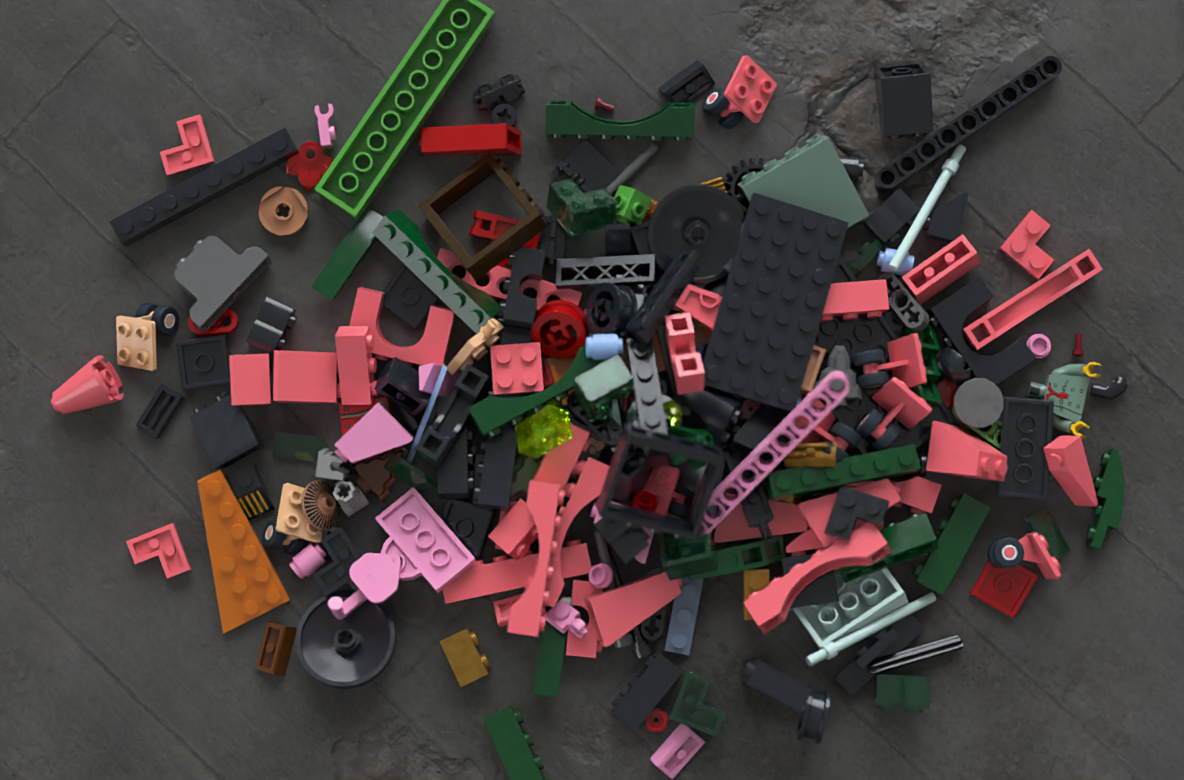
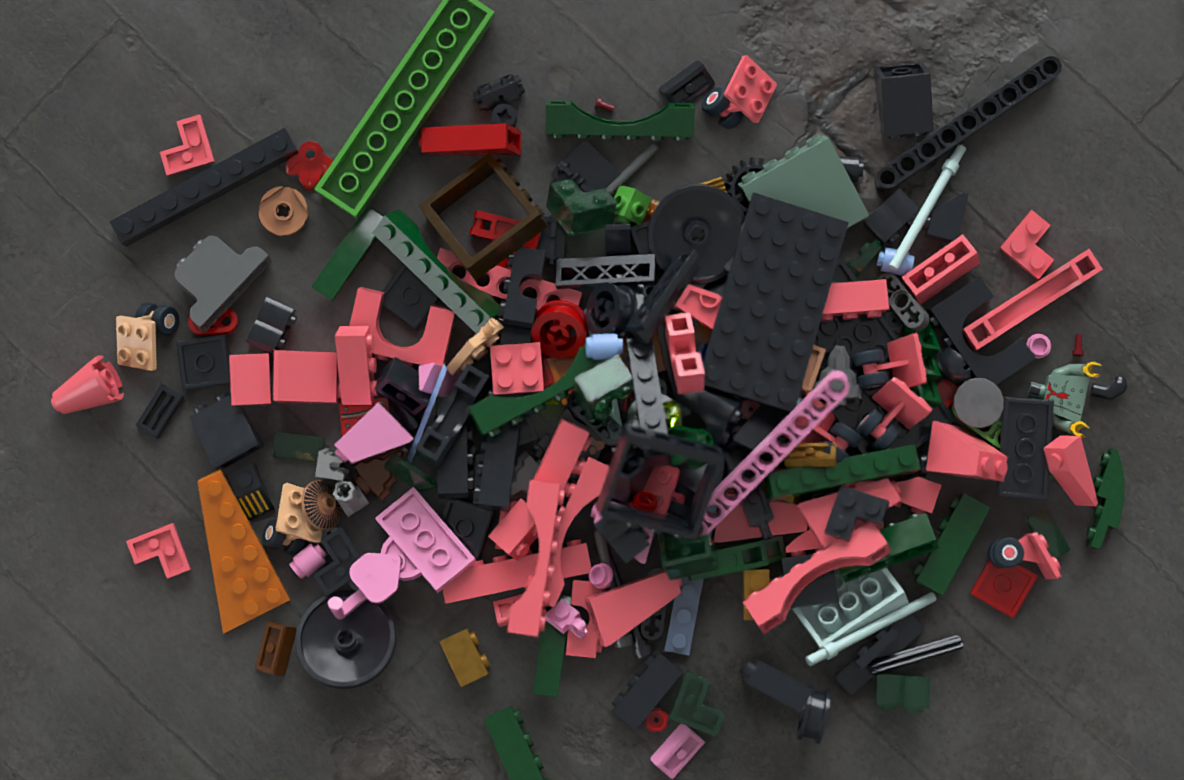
(326, 133): bright pink plate -> none
(543, 431): clear neon green brick -> none

